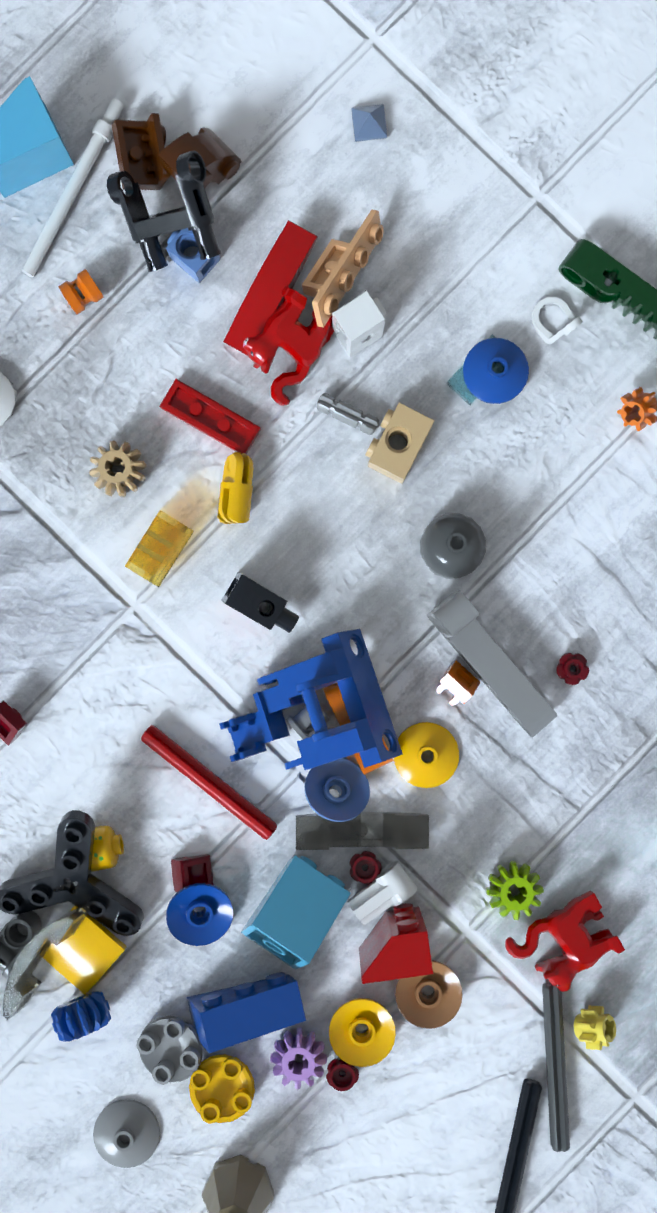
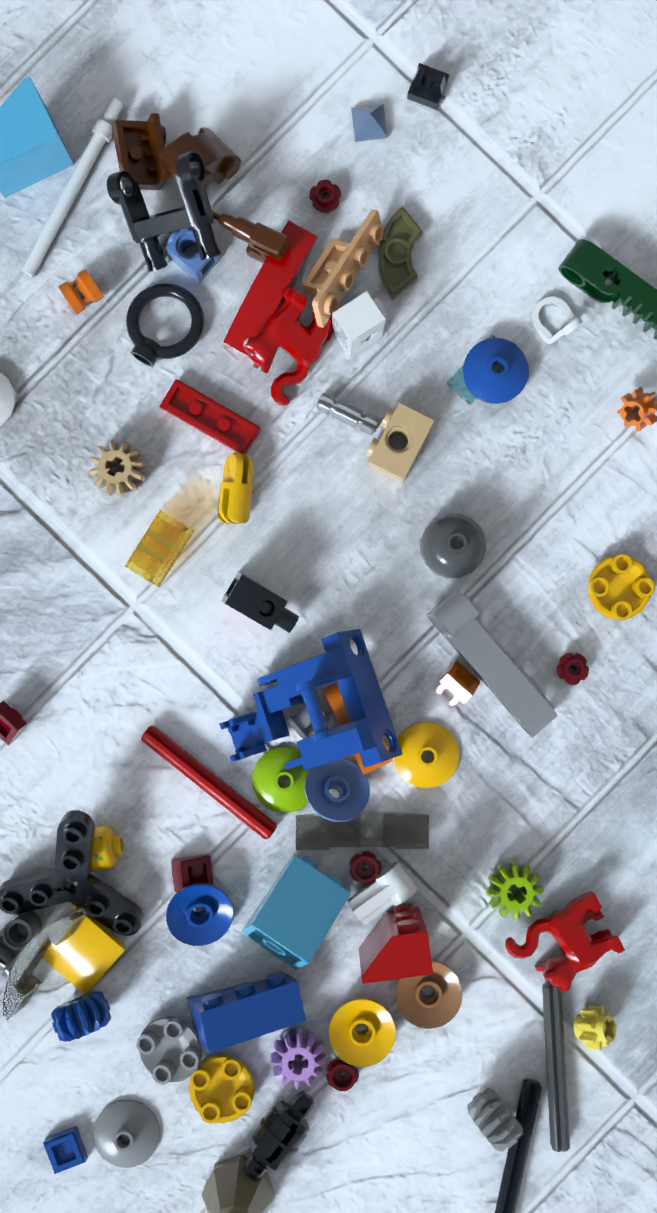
(65, 1150): none -> blue tile
(148, 350): none -> black piece
(261, 239): none -> reddish brown piece
(266, 782): none -> lime dish
(279, 1135): none -> black piece
(322, 204): none -> dark red plate
(395, 253): none -> olive tile
(428, 86): none -> black tile
(495, 1119): none -> light grey gear
(620, 587): none -> yellow dish

